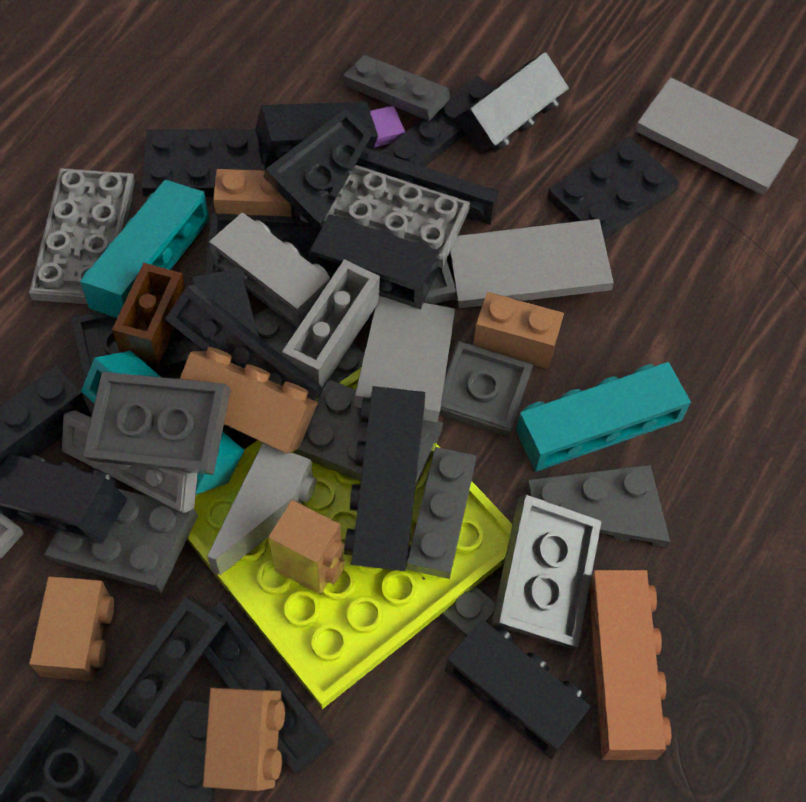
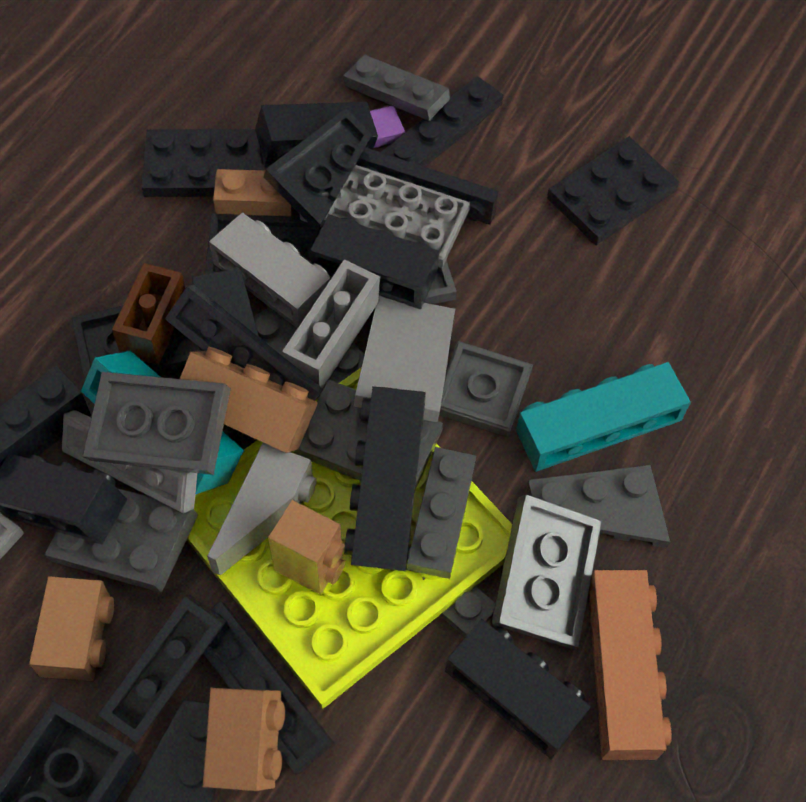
(82, 220): light grey tile -> none
(153, 236): teal brick -> none
(512, 104): brick -> none
(518, 329): medium nougat brick -> none
(531, 263): light grey tile -> none
(716, 135): light grey tile -> none

